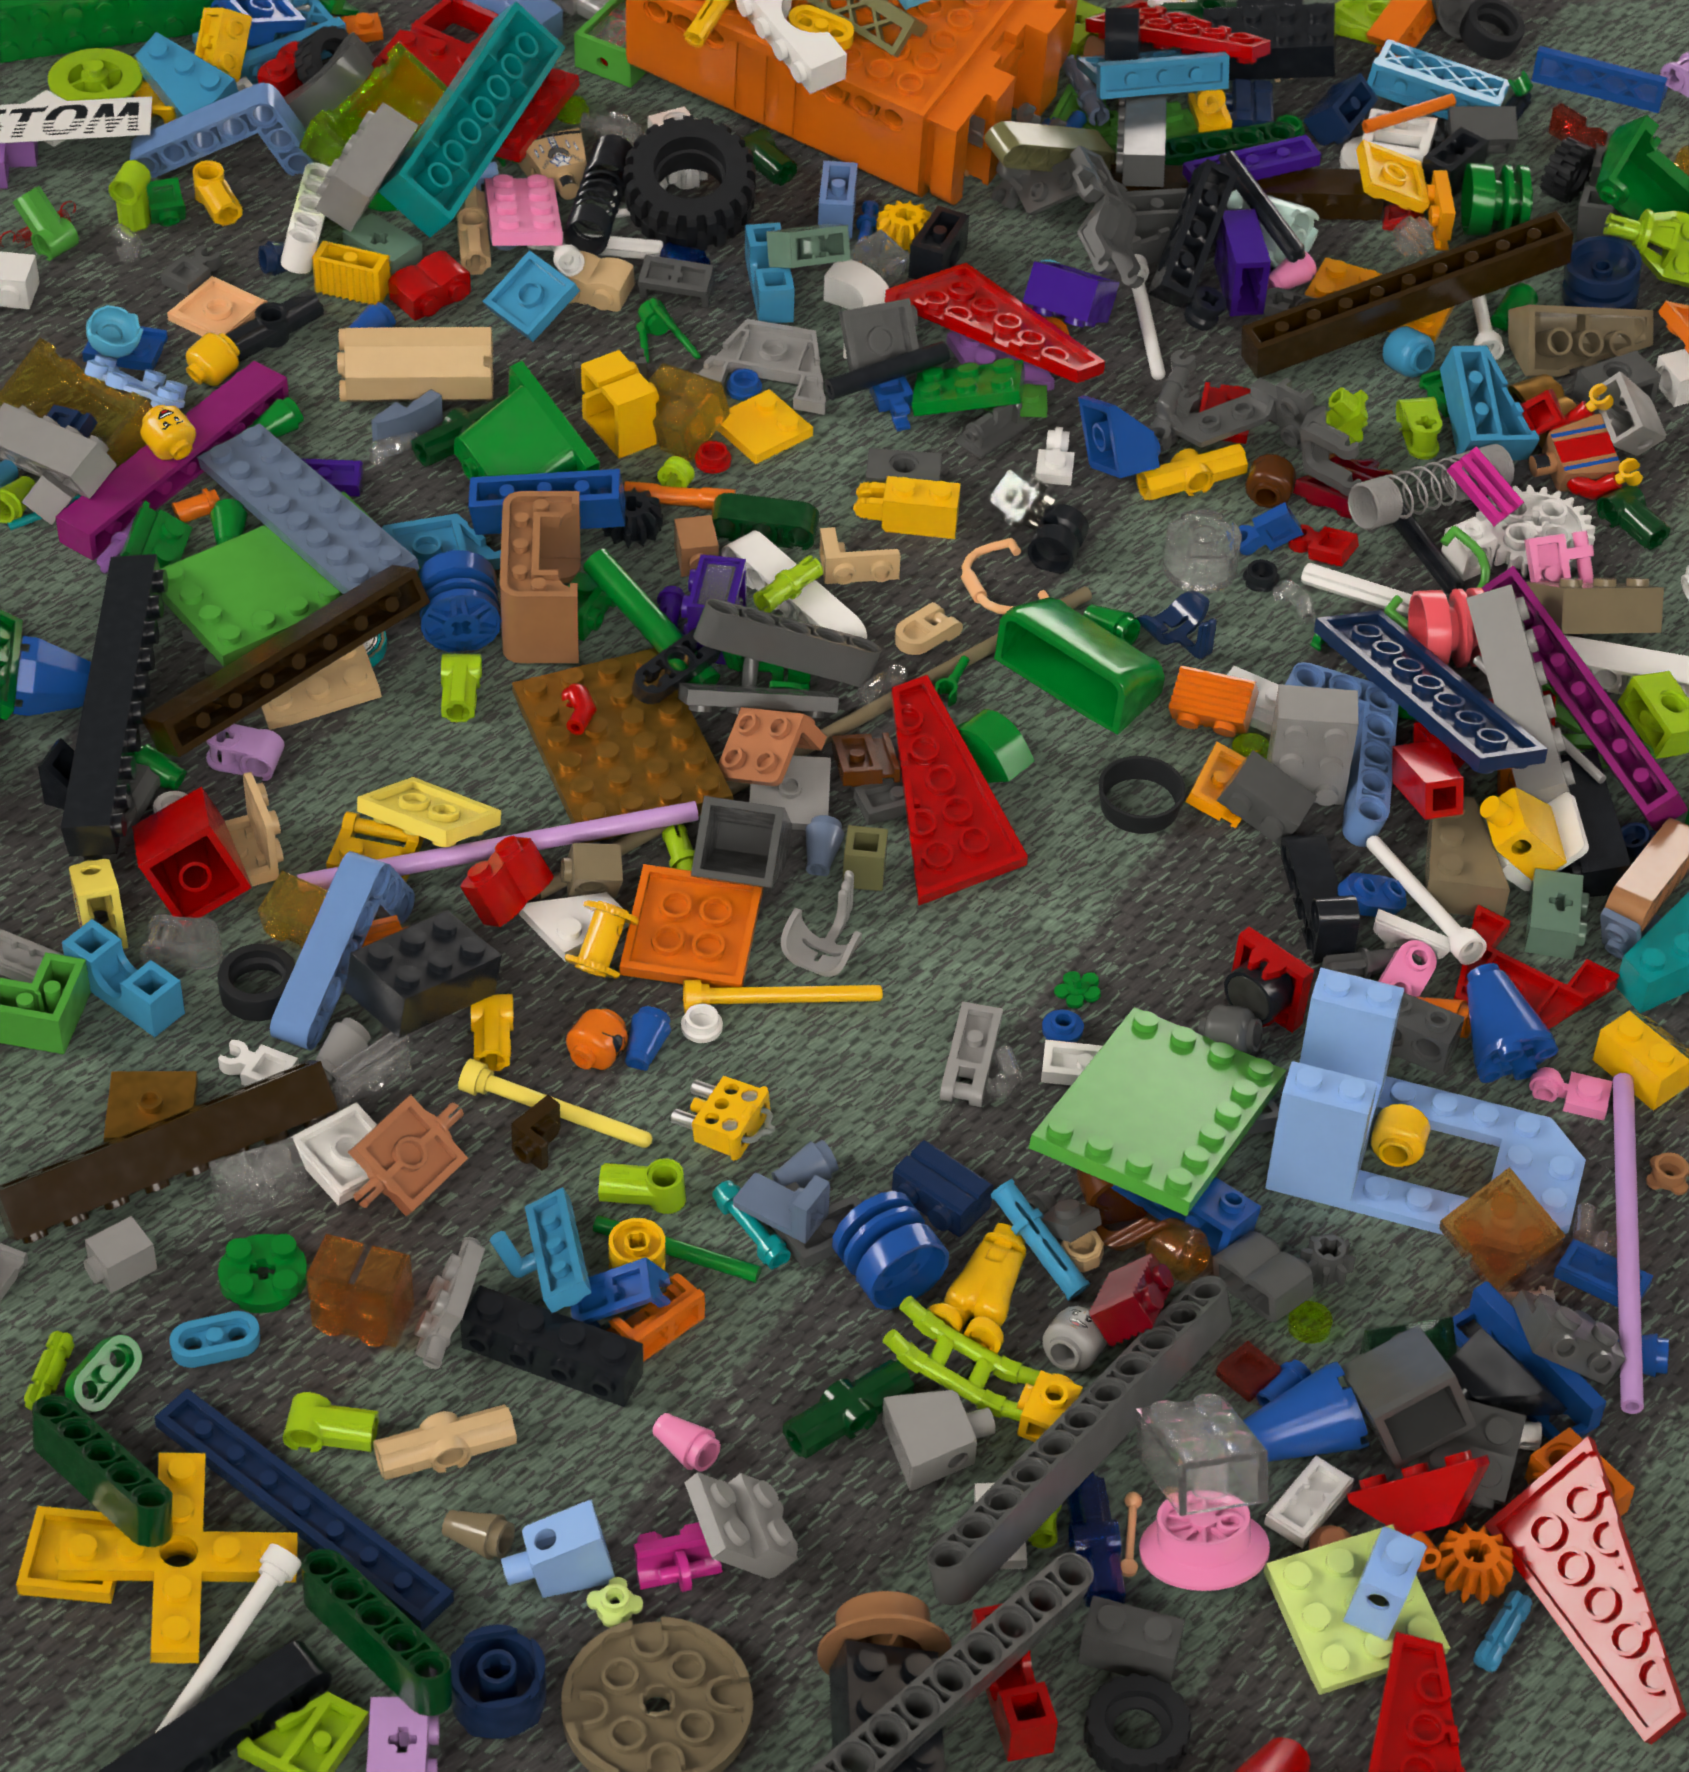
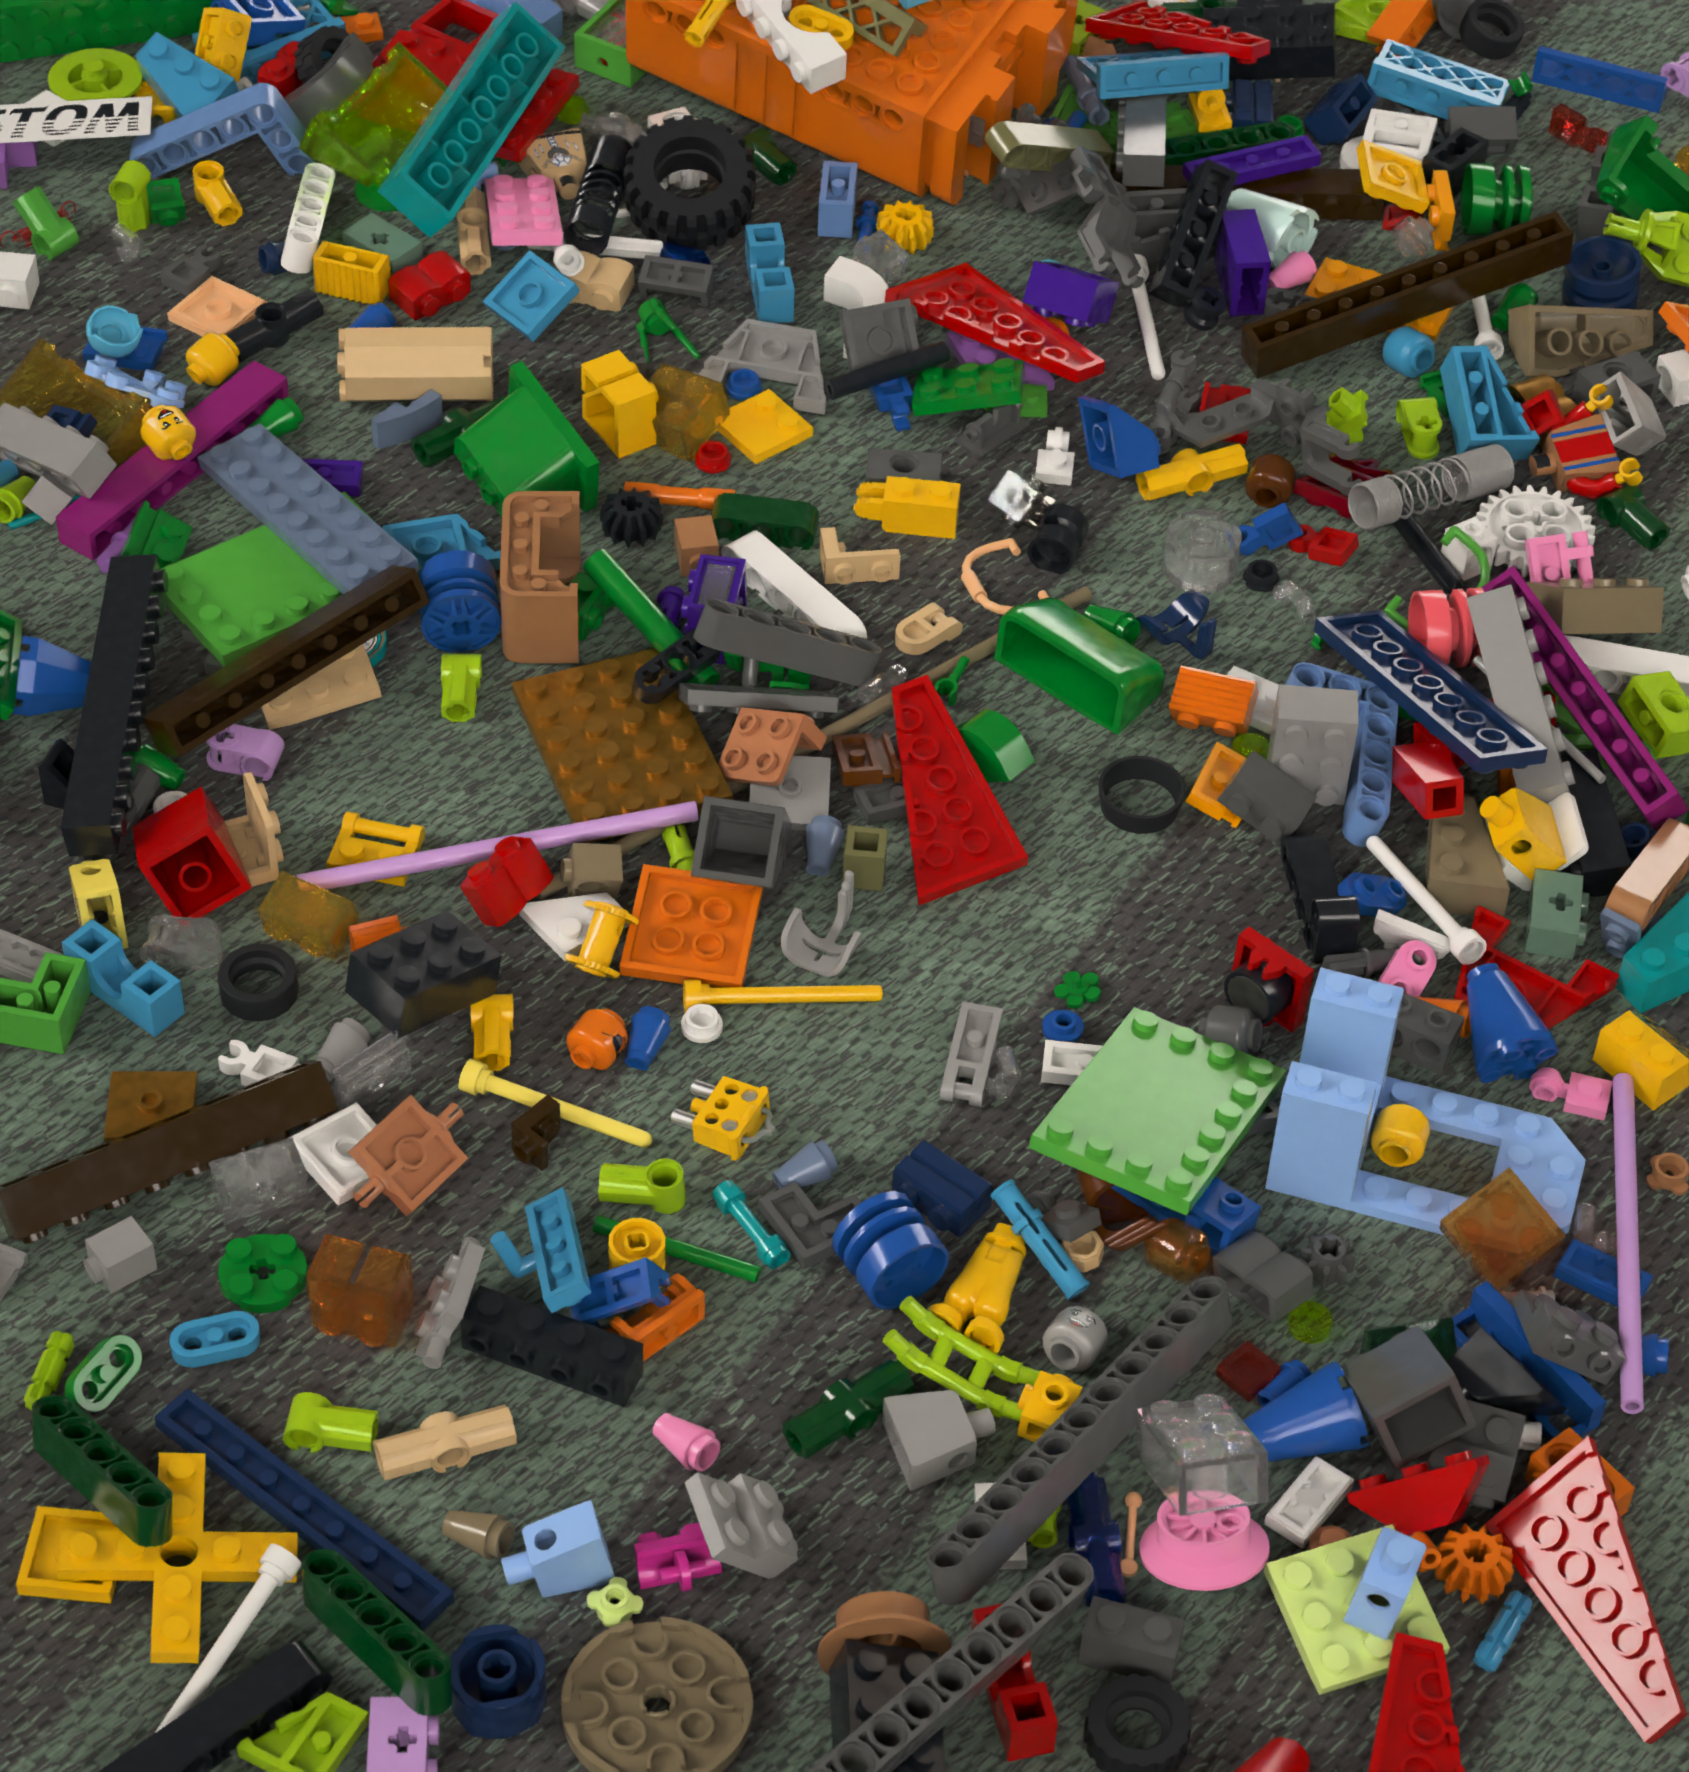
(195, 506): orange pin -> none
(228, 519): green cone -> none
(356, 895): medium blue beam -> none
(364, 165): light grey brick -> none
(390, 446): clear arm -> none
(429, 811): light yellow plate -> none
(583, 705): red arm -> none
(600, 496): blue brick -> none
(678, 466): lime bush -> none
(787, 1211): sand blue bracket -> none
(788, 584): lime pin -> none
(808, 245): sand green brick -> none
(939, 243): black brick -> none
(1122, 34): black slope -> none
(1131, 1299): dark red brick -> none
(1264, 208): black axle -> none
(1353, 587): white axle -> none
(1408, 113): orange piece -> none
(1489, 483): dark pink tile -> none
(1568, 170): black tyre -> none

